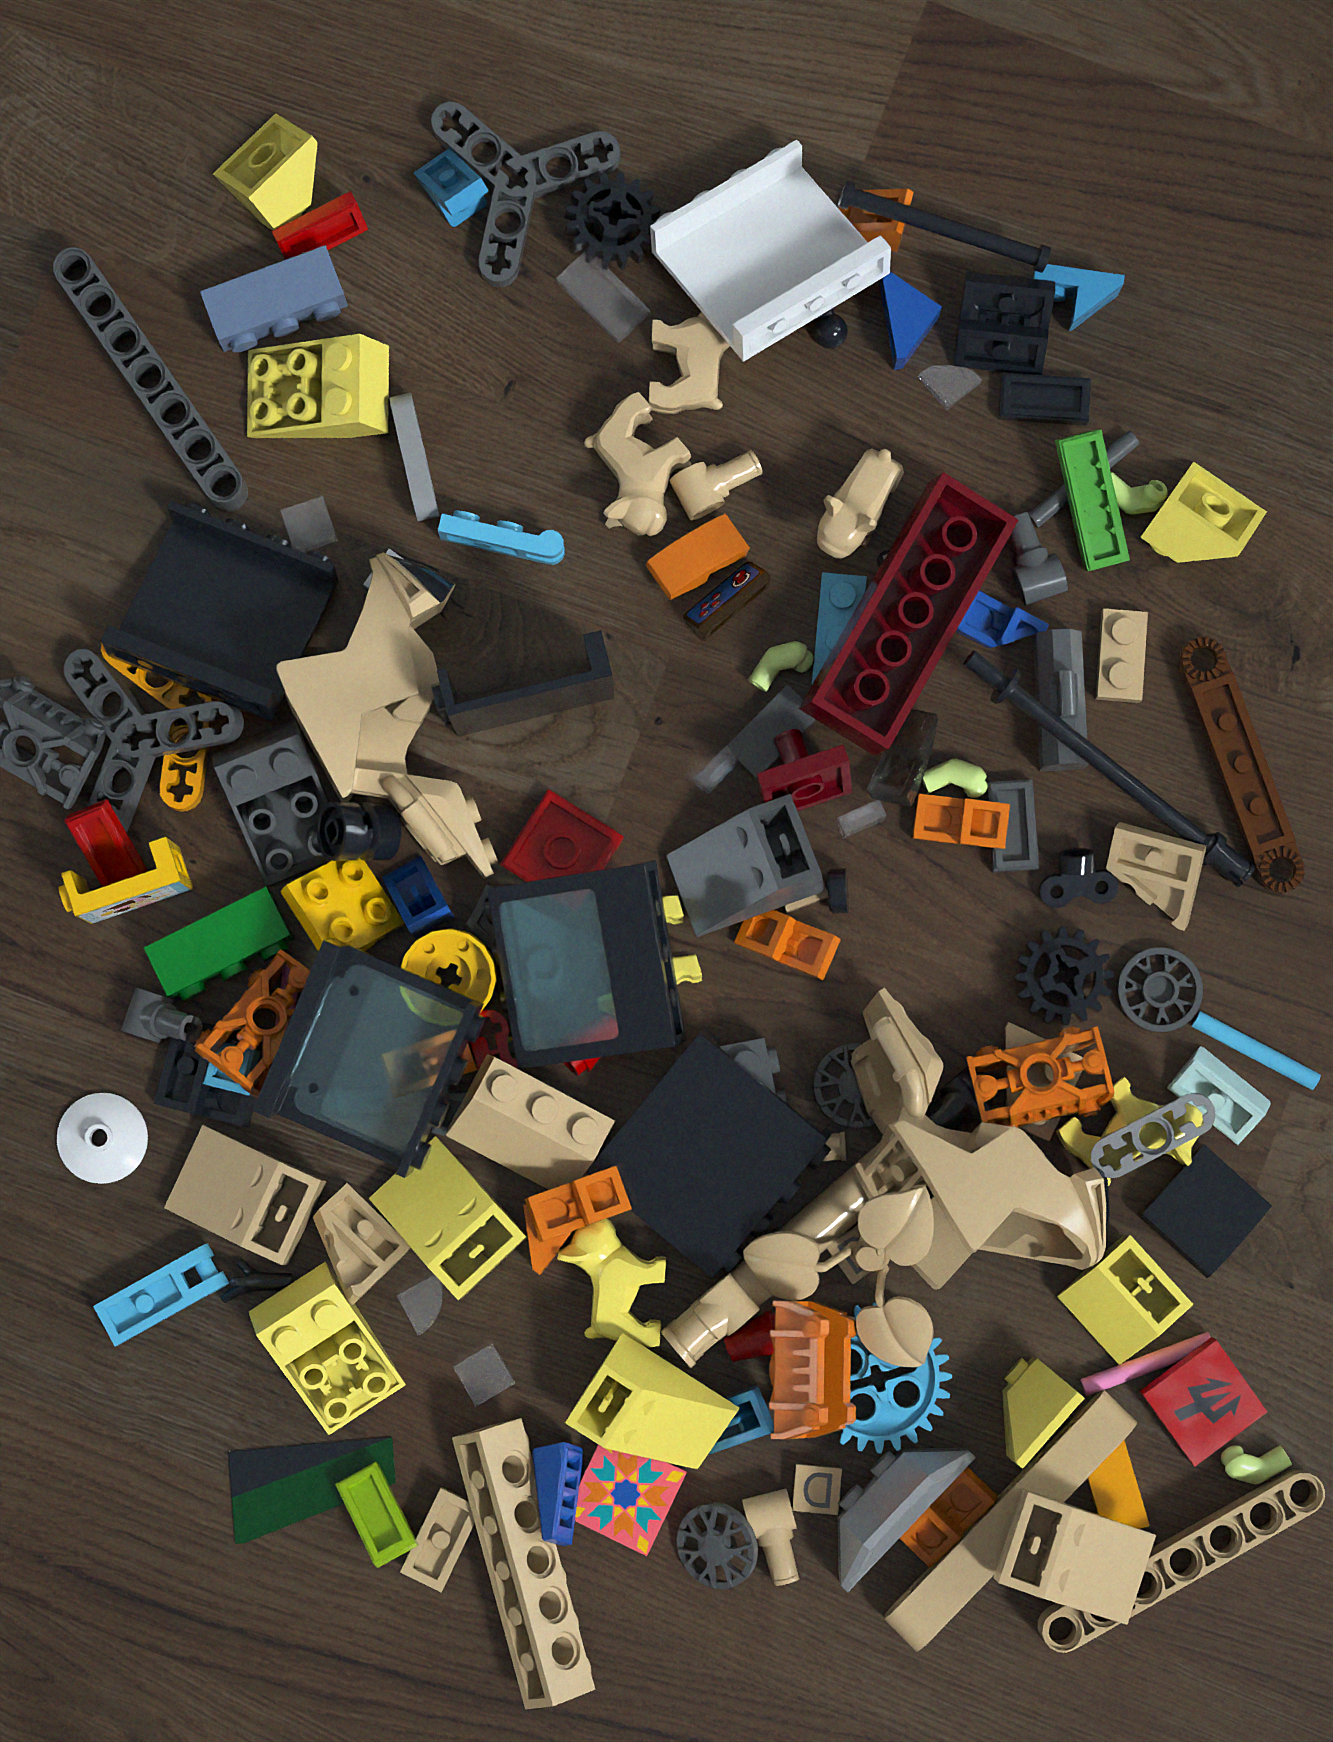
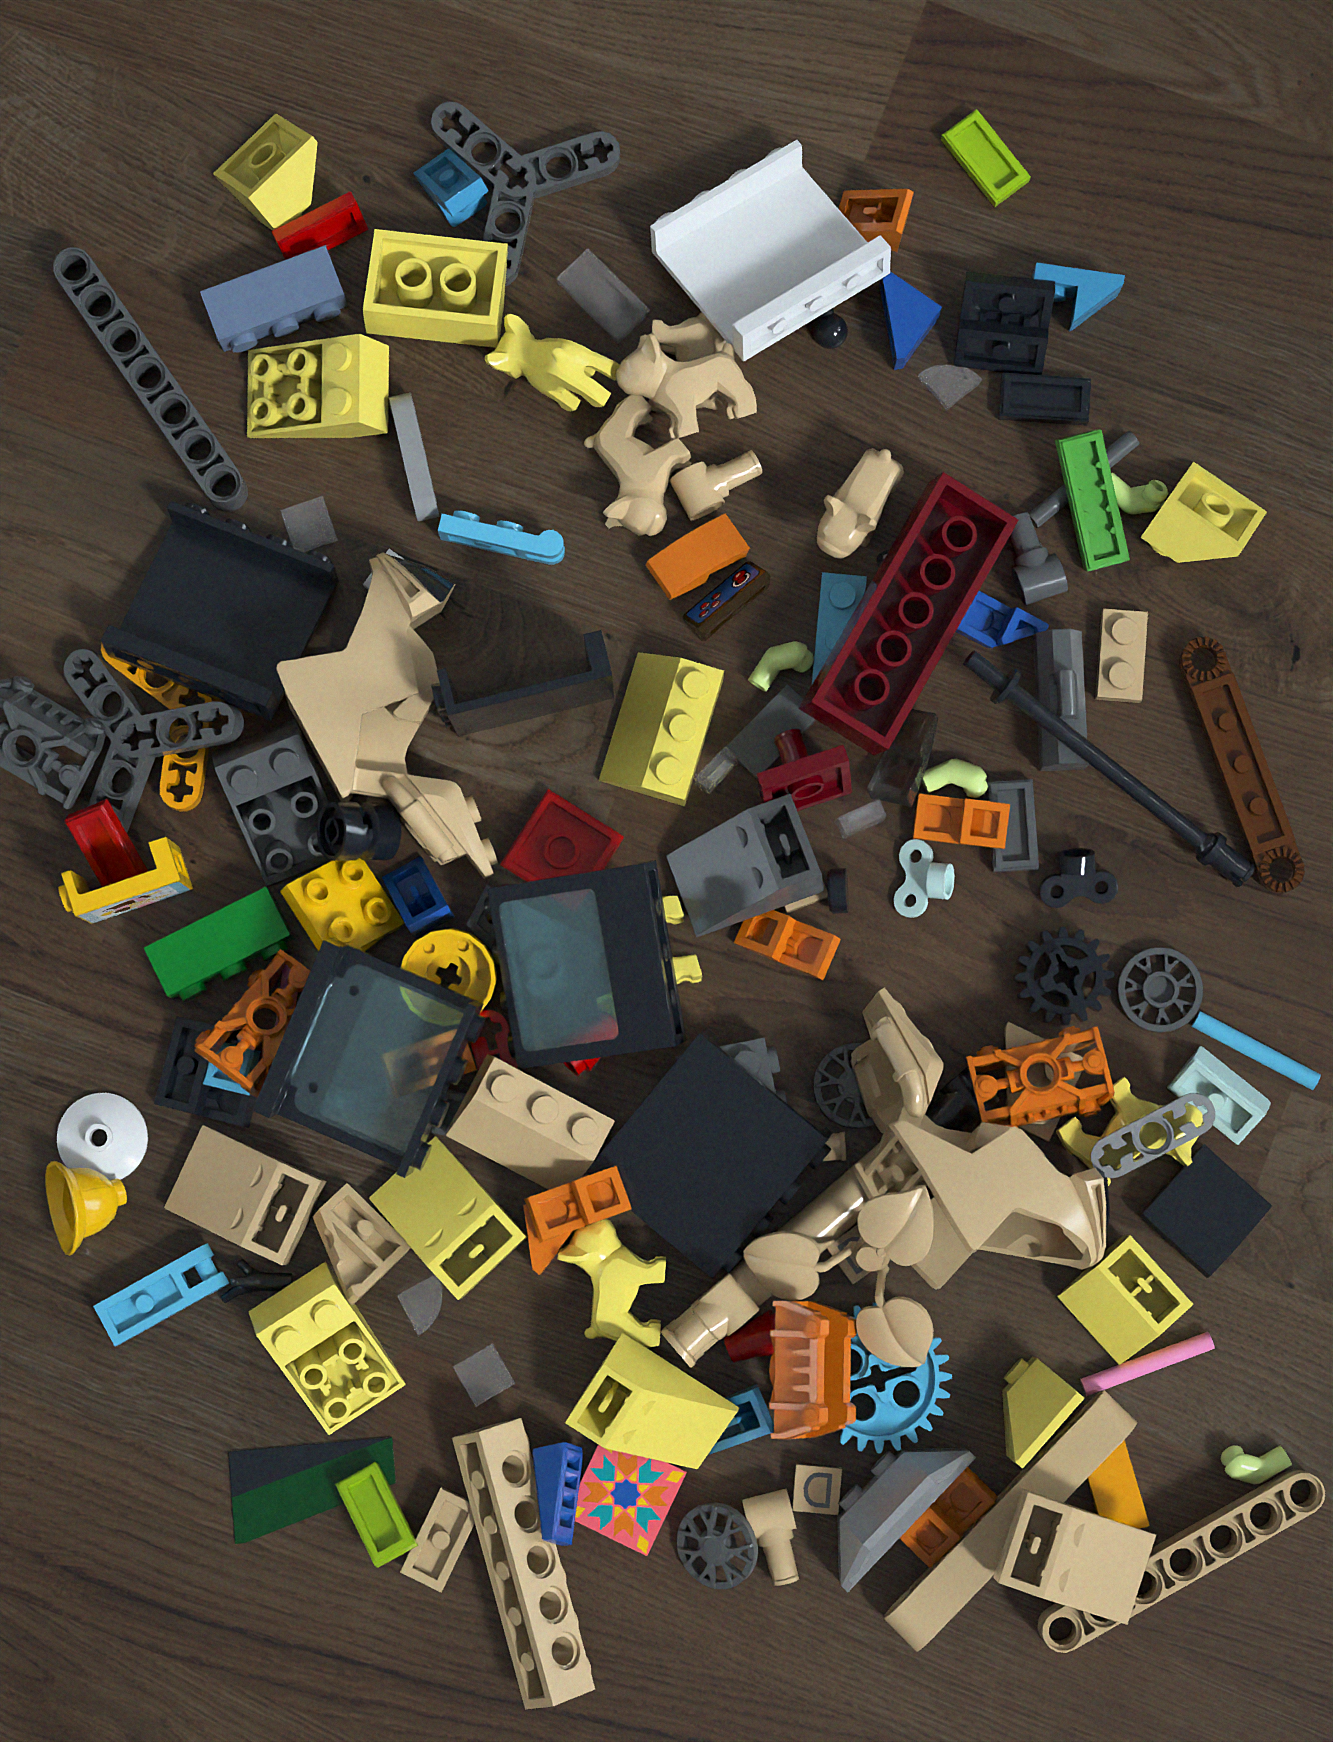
(80, 1202): none -> yellow hat
(157, 1018): dark grey pin -> none
(435, 288): none -> light yellow slope
(552, 365): none -> light yellow animal
(594, 218): black gear -> none
(662, 726): none -> light yellow slope
(685, 384): none -> tan animal
(923, 879): none -> light aqua piece
(945, 227): black bar -> none
(985, 158): none -> lime tile
(1158, 868): tan wing -> none
(1203, 1401): red tile -> none

